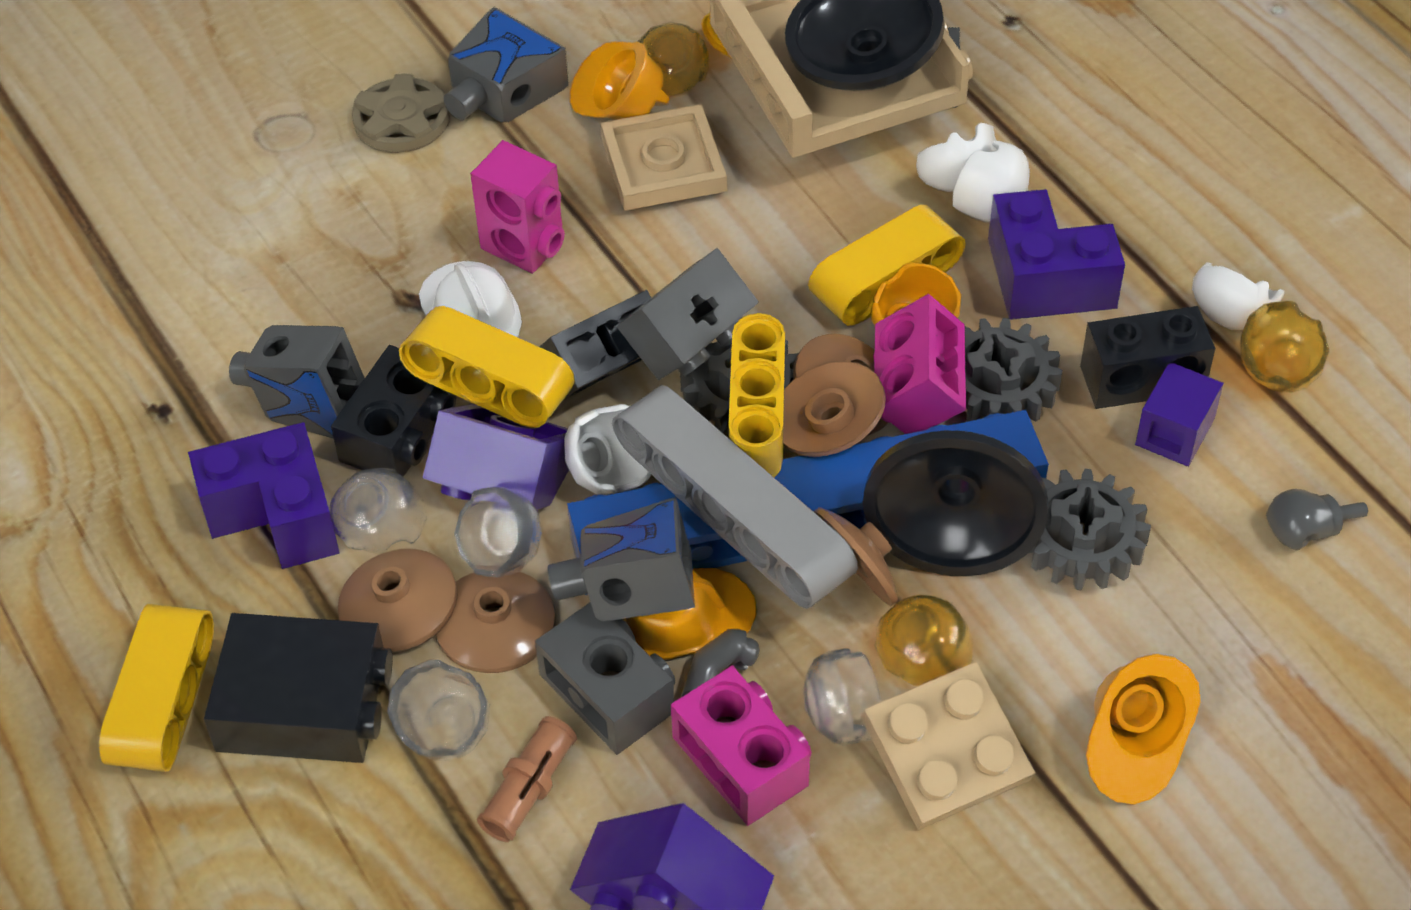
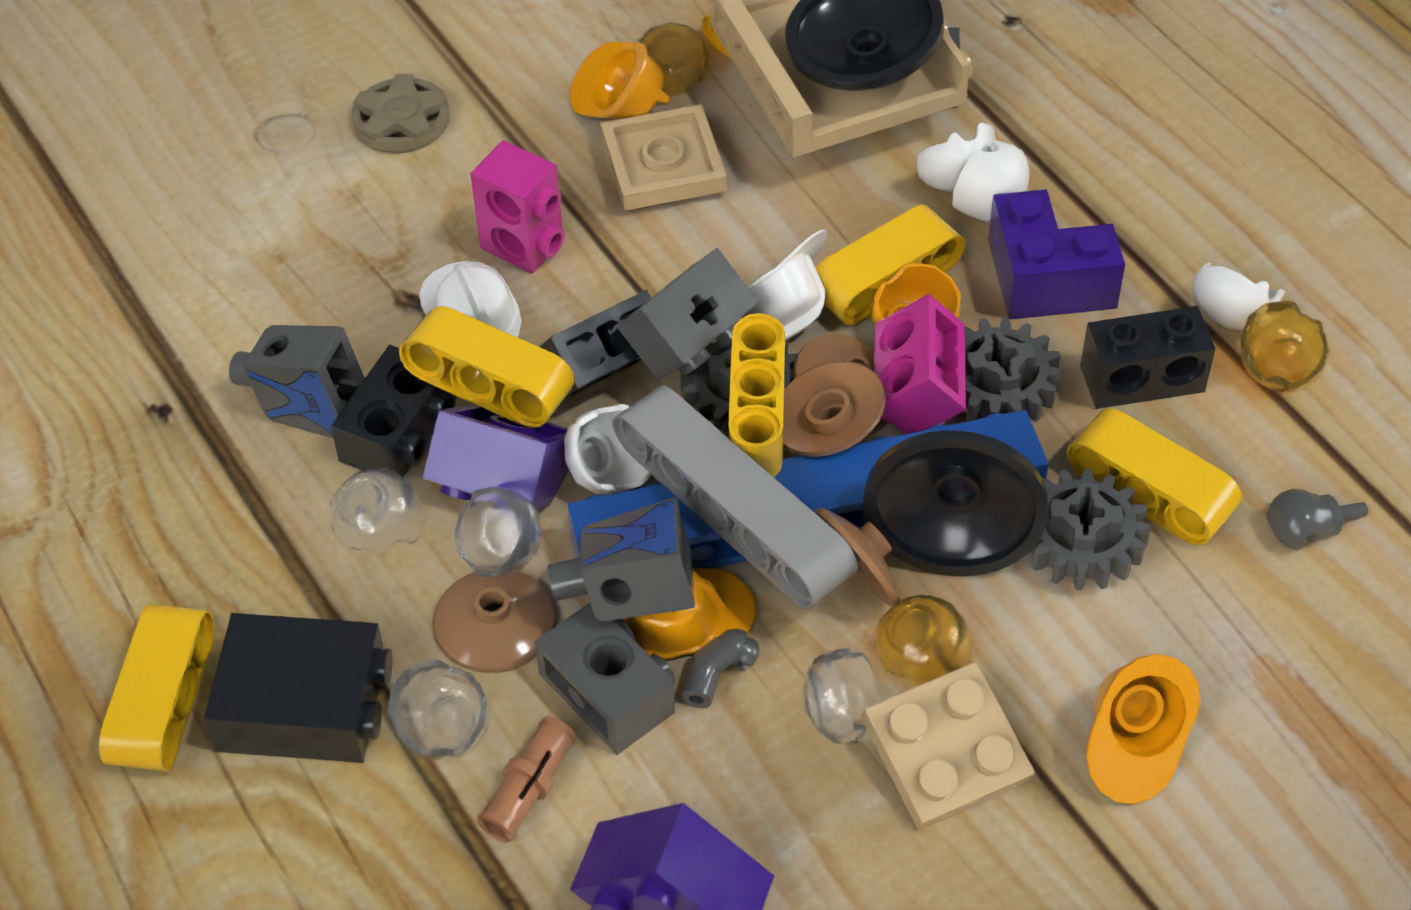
(267, 482): dark purple brick -> none
(414, 609): medium nougat dish -> none
(504, 69): dark grey torso -> none
(729, 749): dark pink brick -> none
(793, 288): none -> white piece
(1174, 484): none -> yellow beam
(1178, 414): dark purple panel -> none

